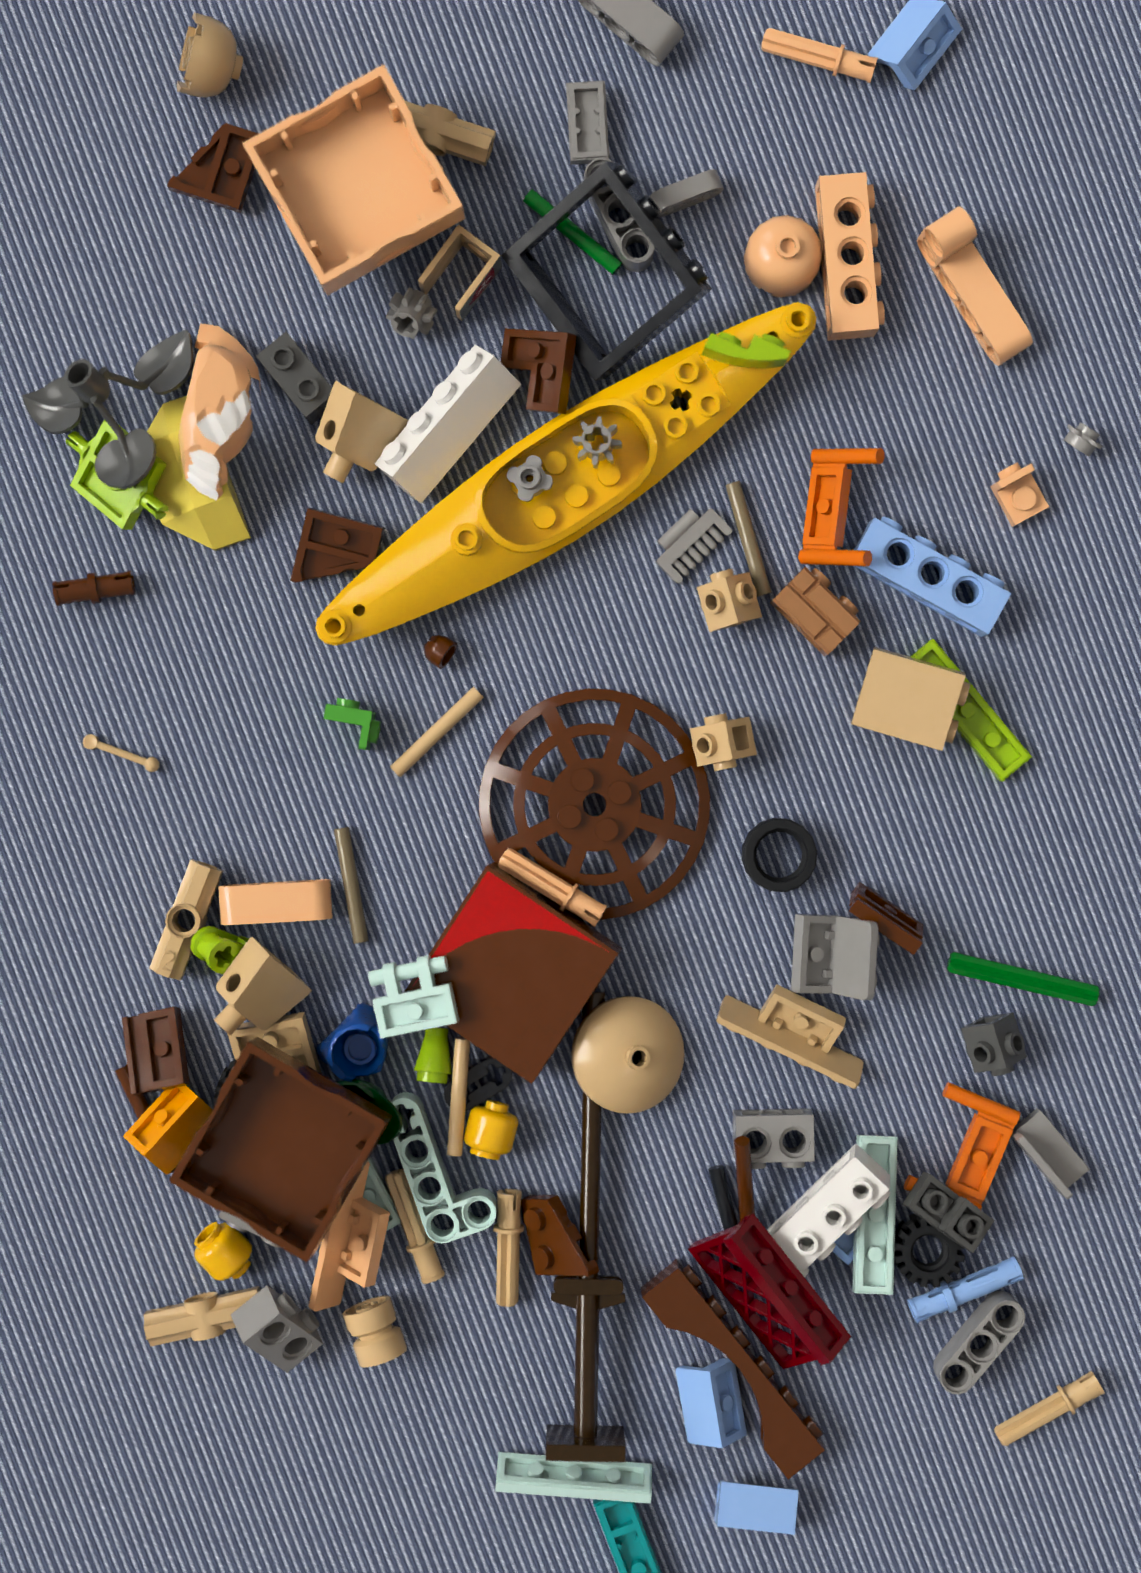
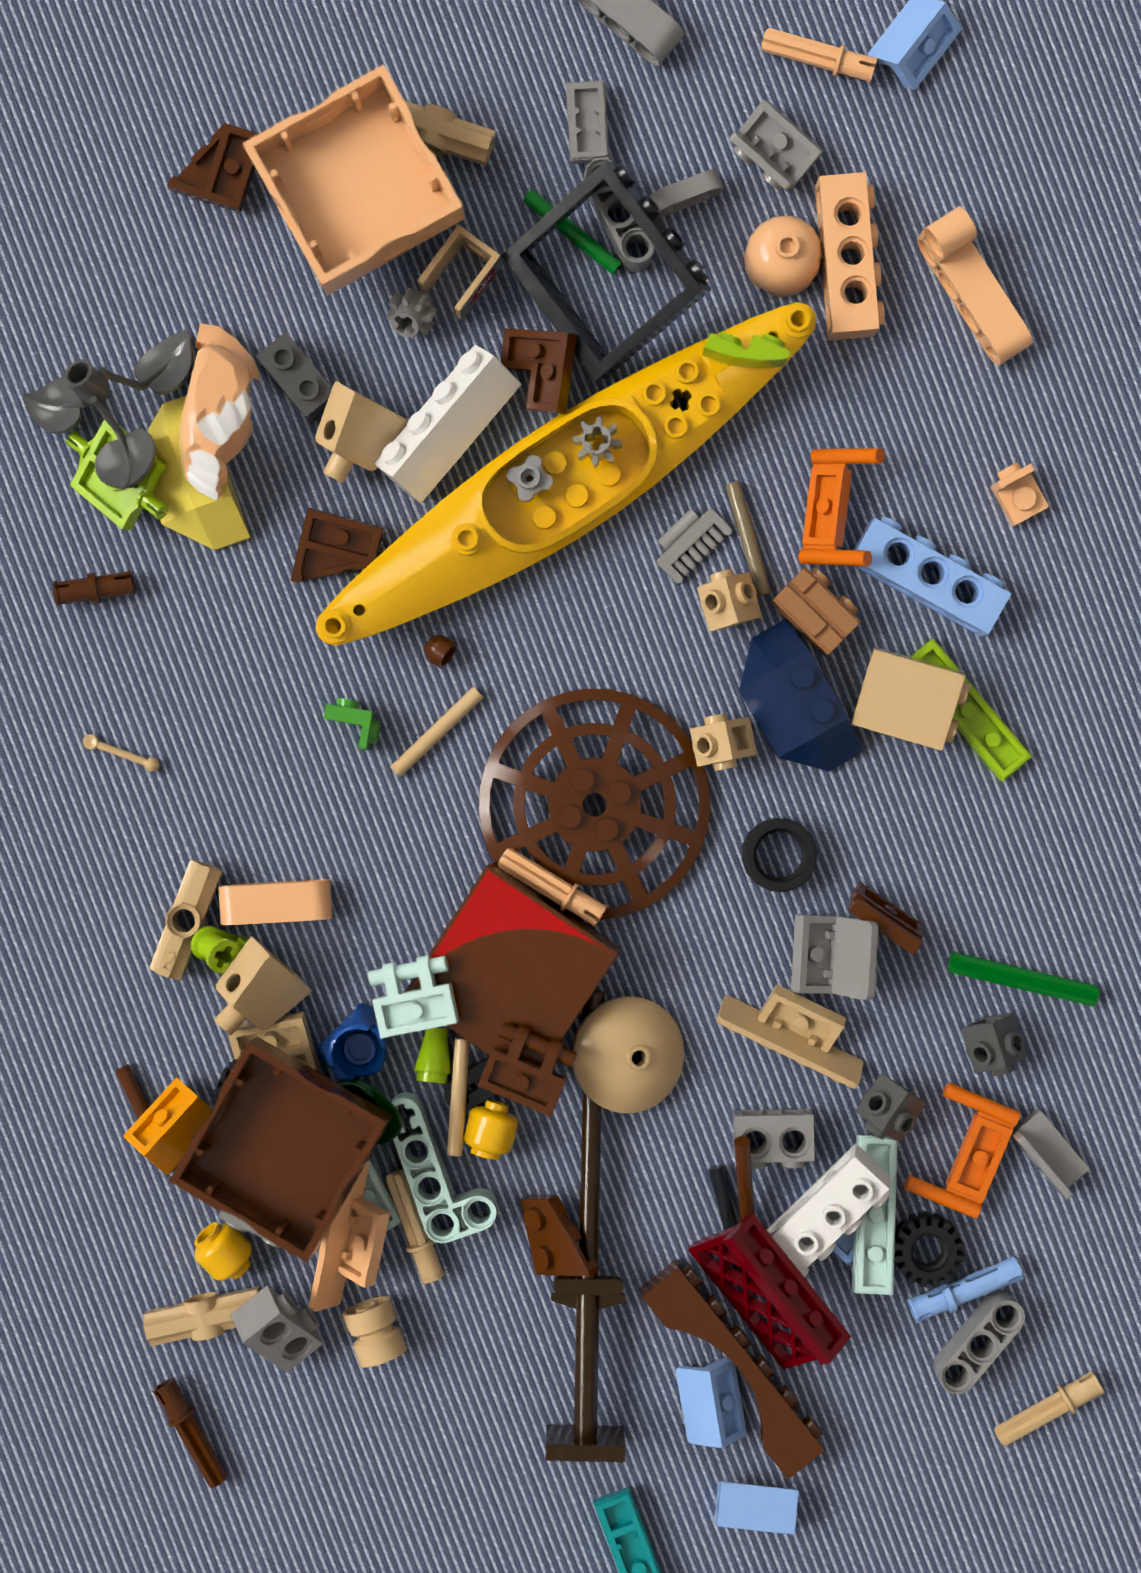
(155, 1051): reddish brown plate -> none
(182, 1418): none -> reddish brown axle
(208, 58): tan cylinder -> none
(351, 885): dark tan bar -> none
(508, 1242): tan axle -> none
(523, 1080): none -> reddish brown plate
(574, 1479): light aqua tile -> none
(775, 146): none -> light grey bracket
(795, 701): none -> dark blue wedge
(889, 1109): none -> dark grey brick
(948, 1212): dark grey slope -> none
(1082, 438): light grey plate -> none

